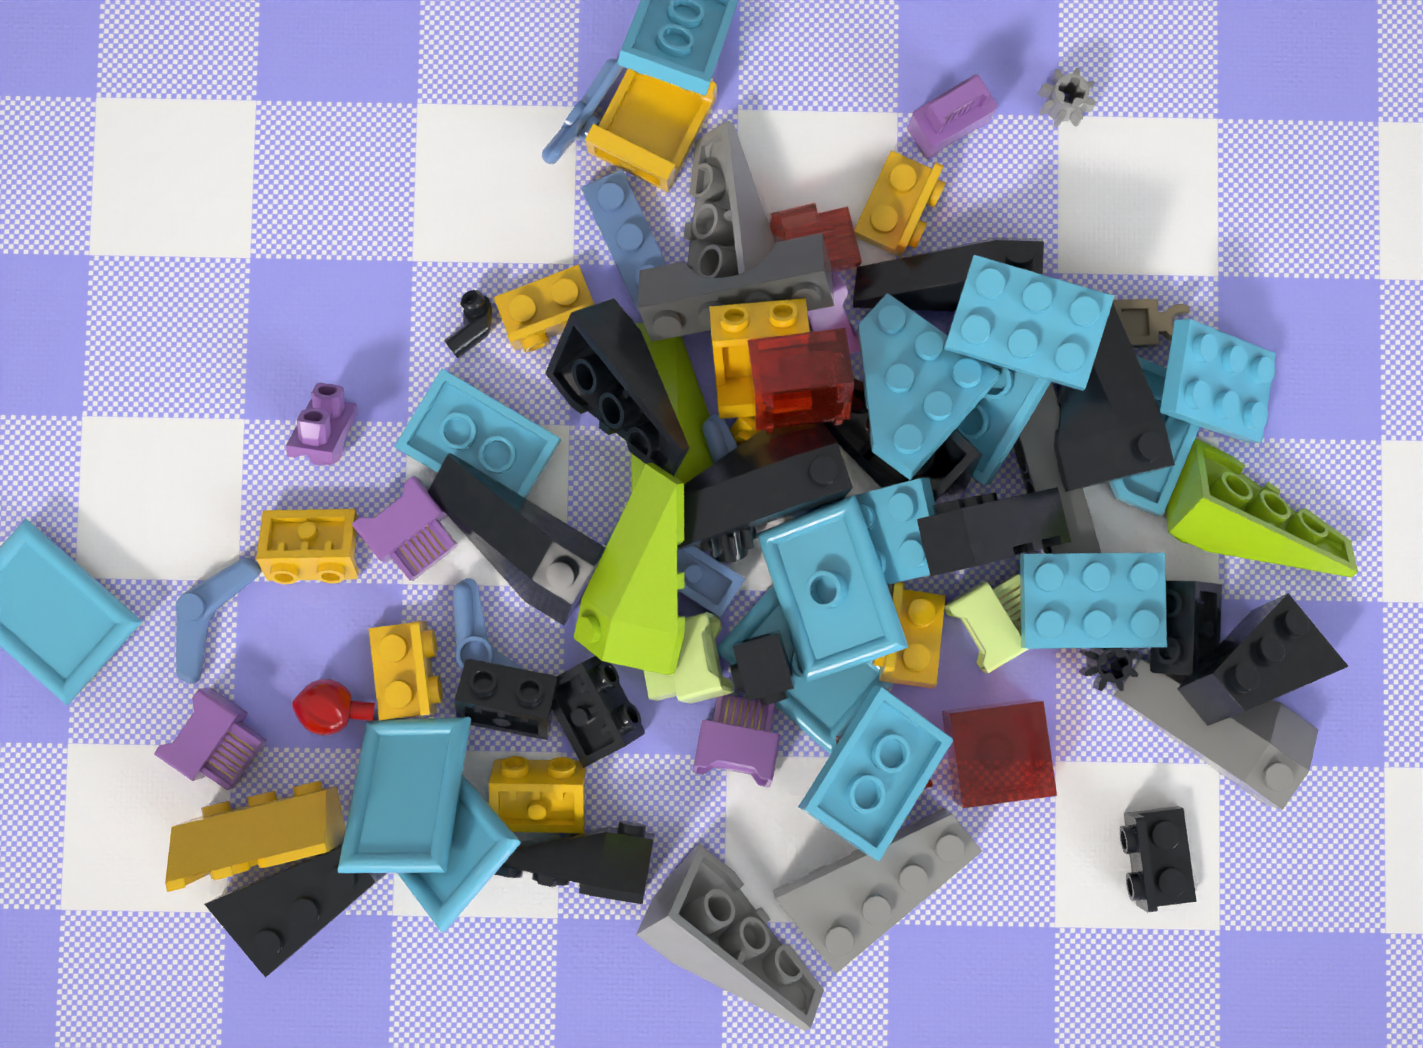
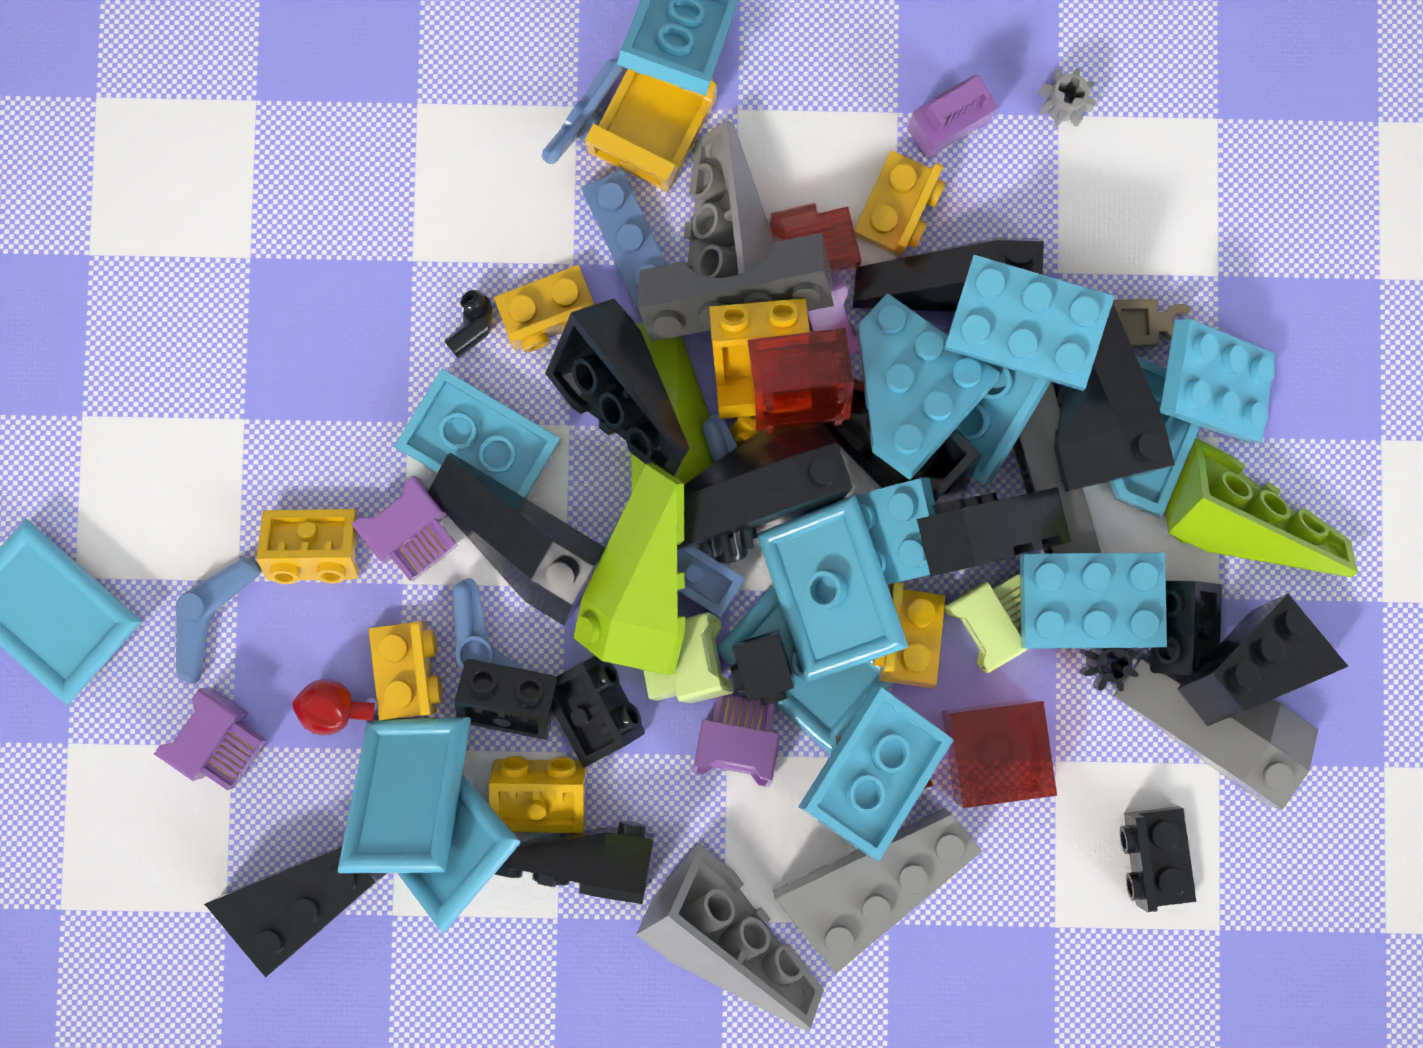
(257, 834): yellow wedge -> none
(323, 426): medium lavender hips -> none

